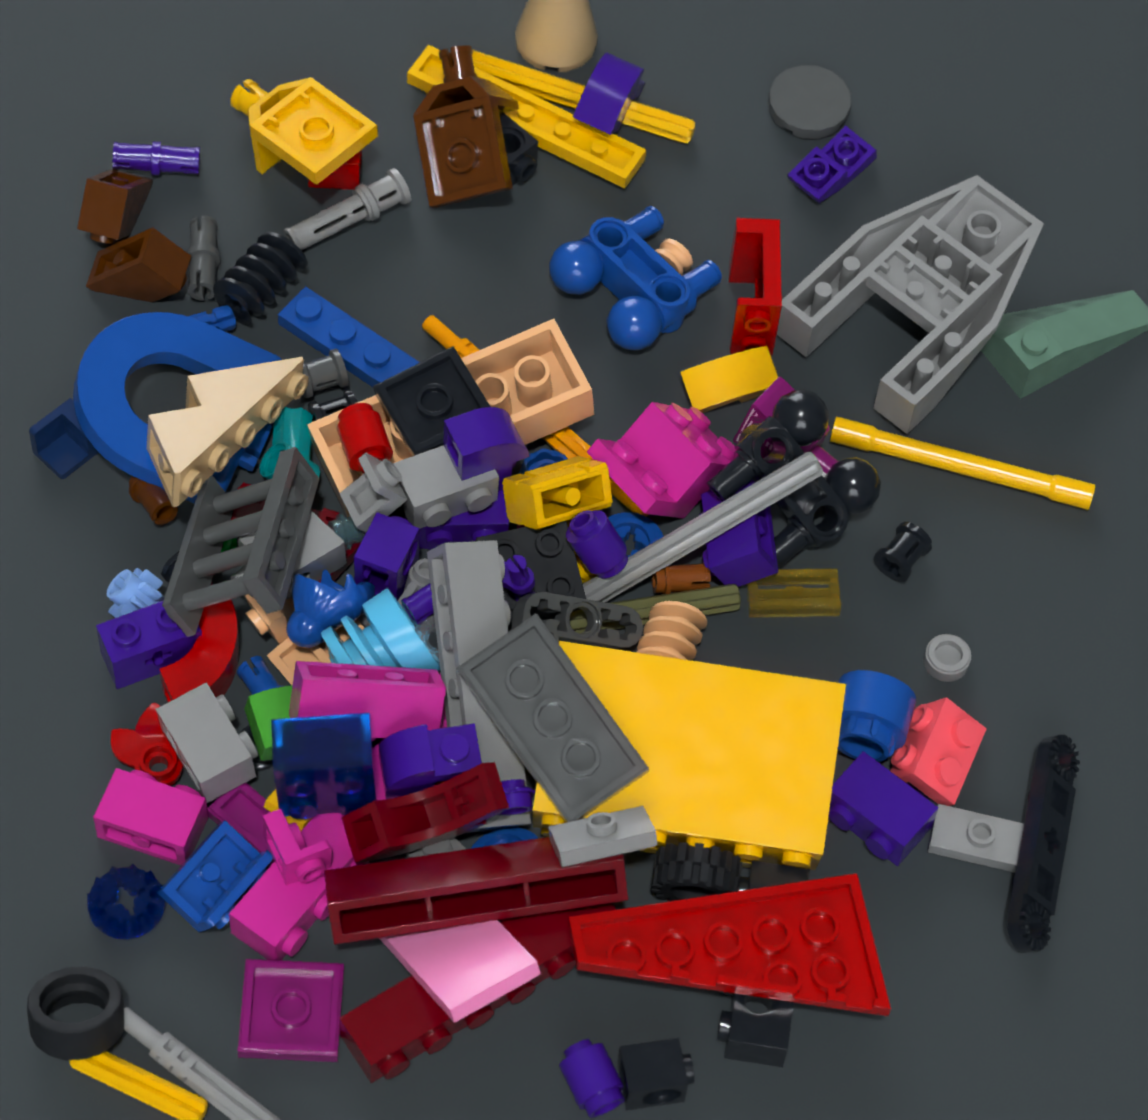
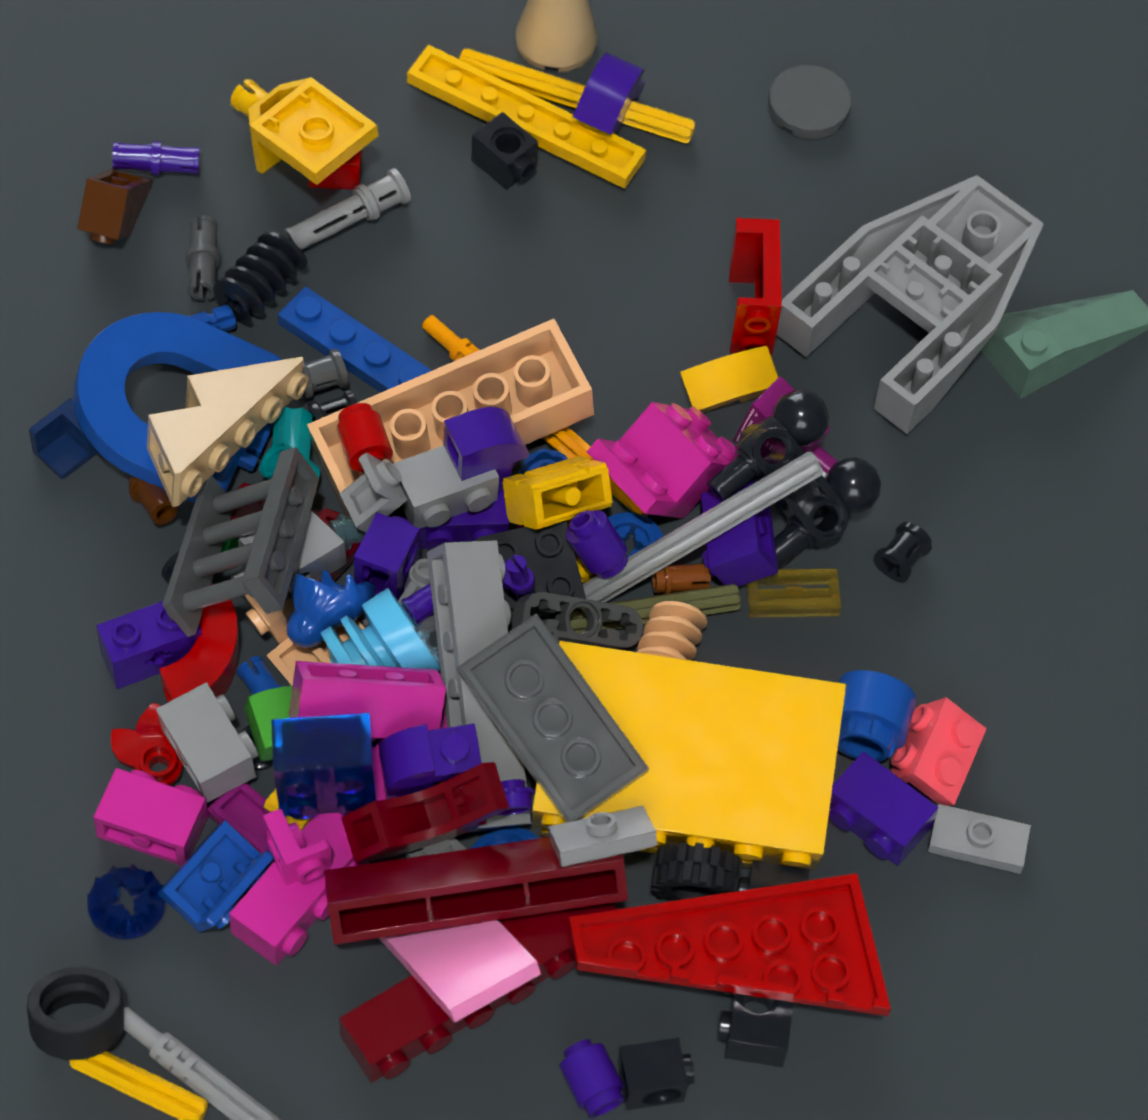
(133, 591): light blue gear -> none
(140, 268): reddish brown slope -> none
(291, 1010): magenta tile -> none
(428, 395): black tile -> none
(463, 133): reddish brown plate -> none
(648, 288): blue piece -> none
(675, 255): light nougat bush -> none
(833, 166): dark purple slope -> none
(947, 657): light grey tile -> none
(1043, 844): black piece -> none
(1055, 487): yellow piece -> none

